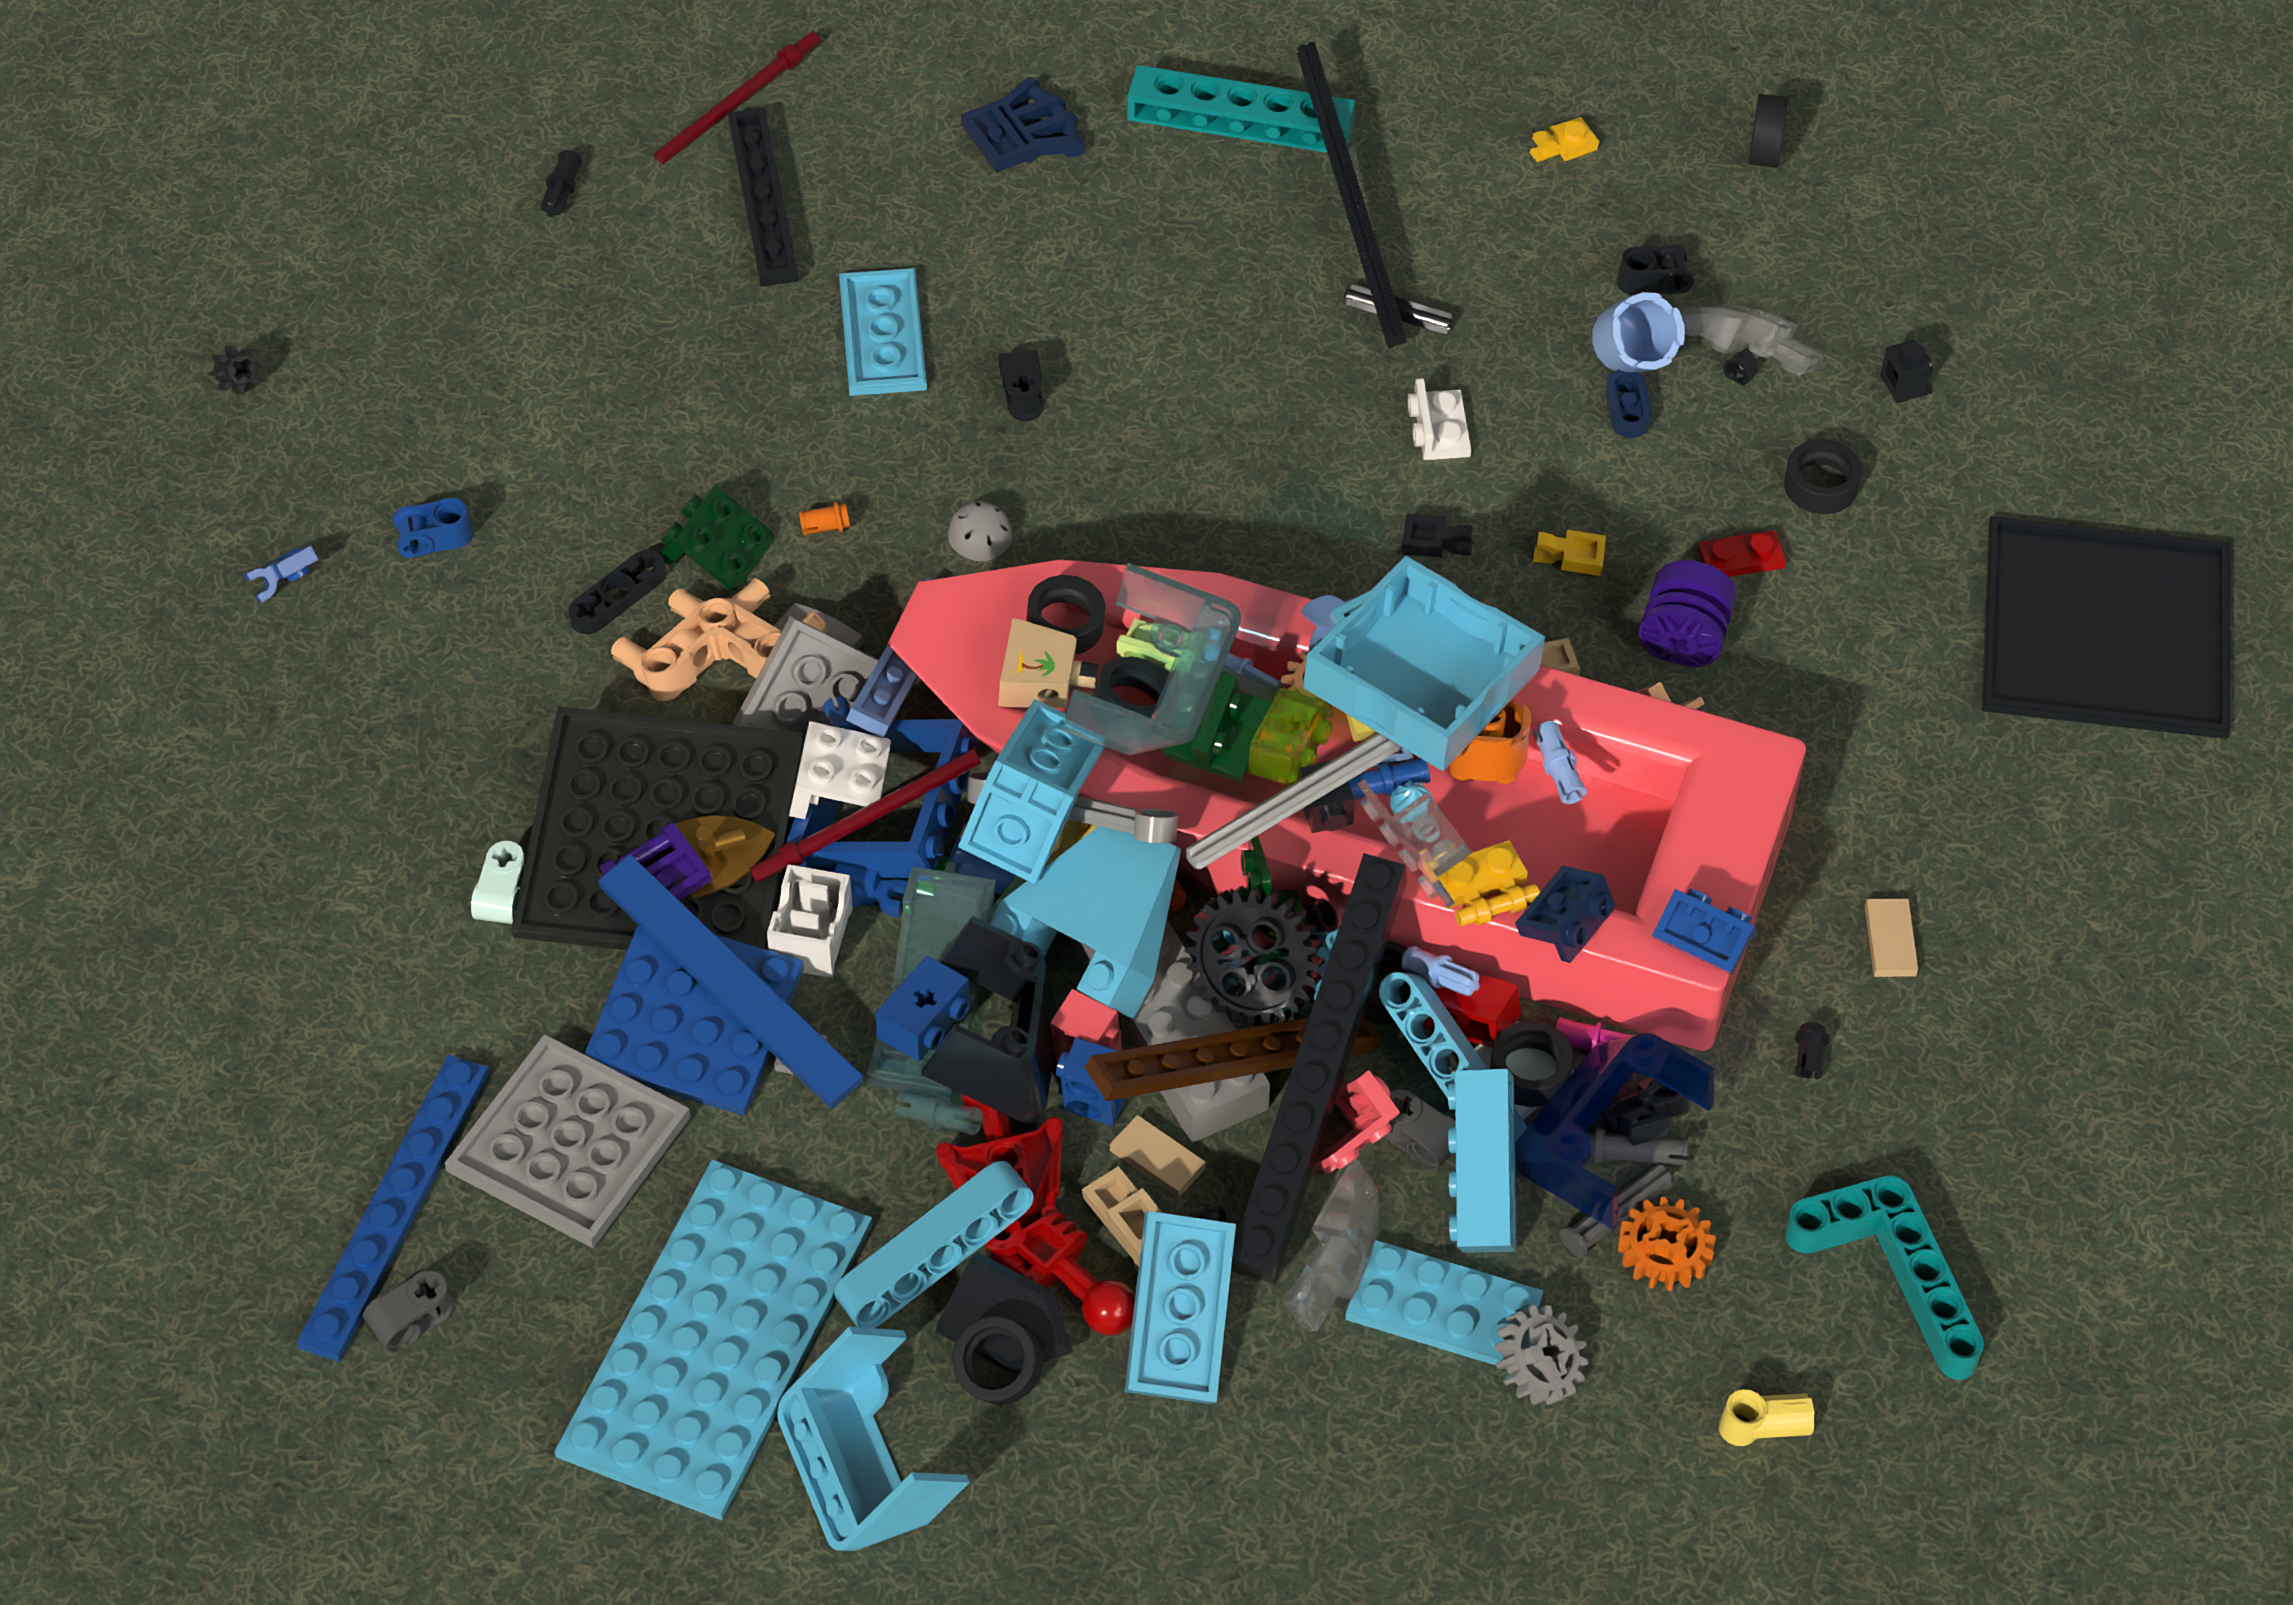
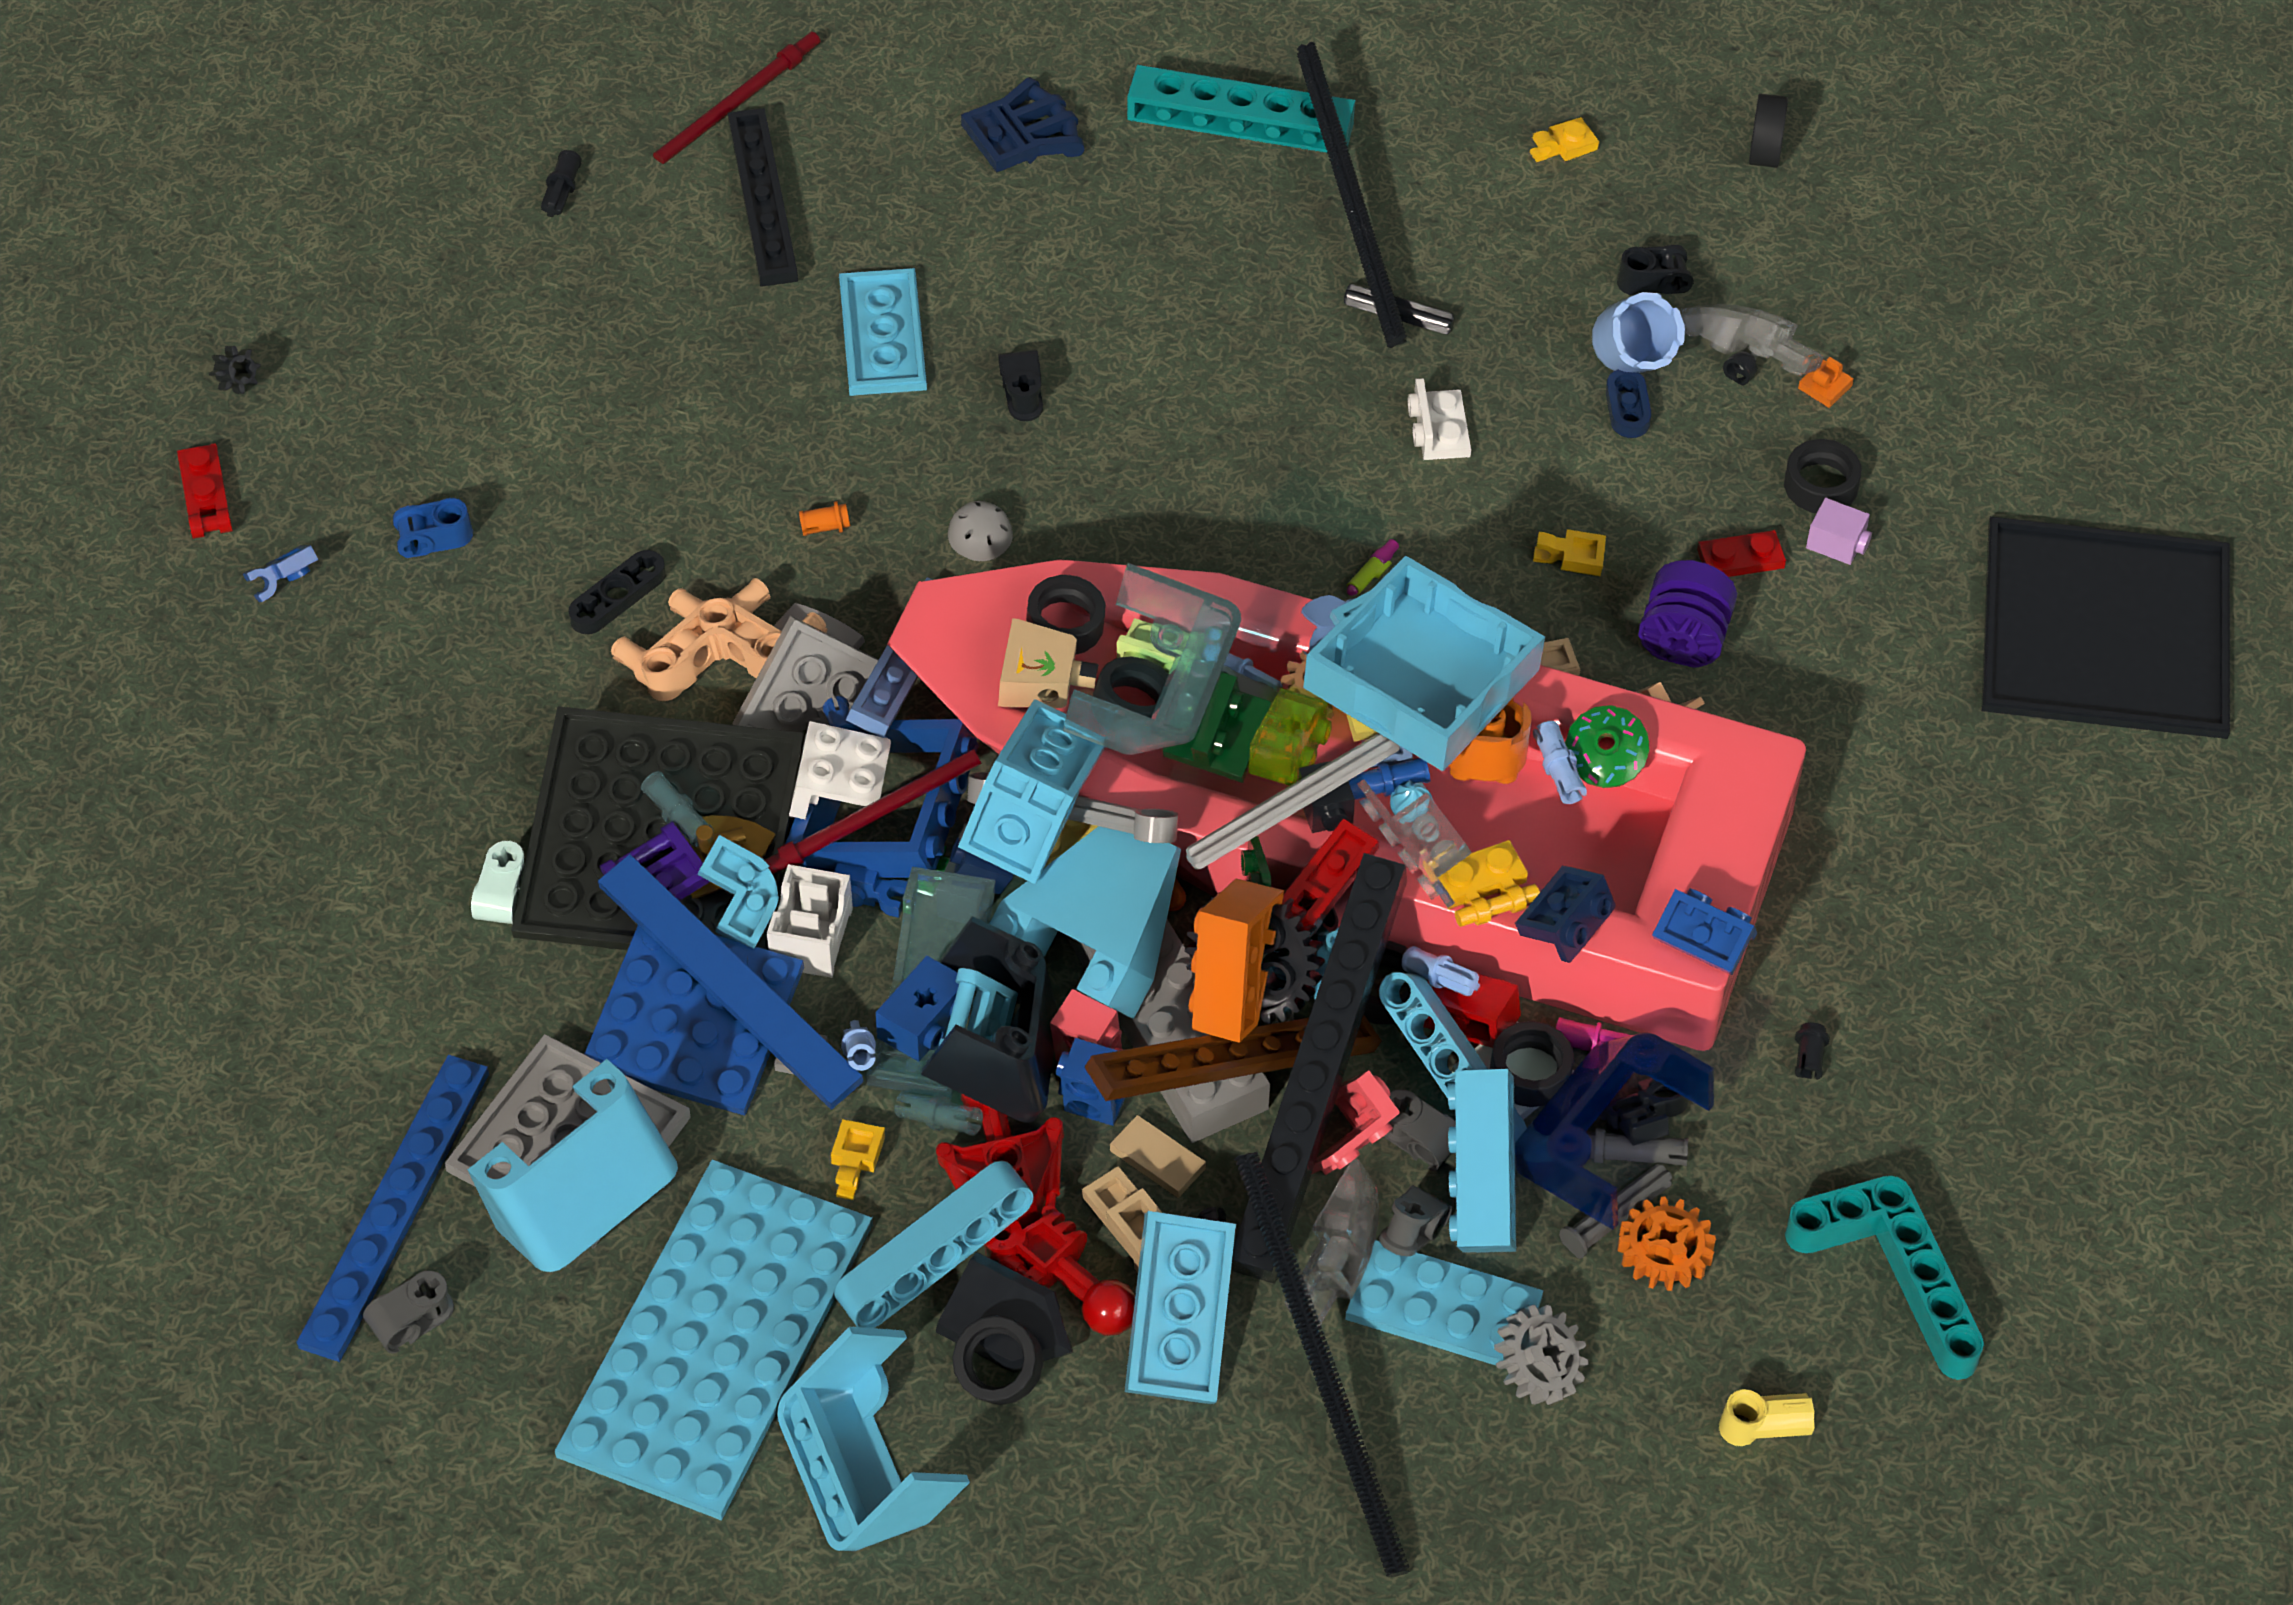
(204, 490): none -> red plate
(583, 1181): none -> medium azure windscreen
(674, 806): none -> clear light blue pin
(718, 537): dark green bracket -> none
(752, 886): none -> medium azure plate
(855, 1150): none -> yellow plate
(858, 1046): none -> light blue axle
(991, 1006): none -> medium azure plate
(1229, 959): none -> orange wedge
(1321, 1365): none -> black axle
(1330, 872): none -> red plate
(1374, 567): none -> lime piece
(1414, 1222): none -> dark grey piece
(1429, 535): black plate -> none
(1611, 766): none -> green dish
(1827, 382): none -> orange tile
(1839, 531): none -> lavender brick
(1891, 937): tan tile -> none
(1911, 367): black brick -> none

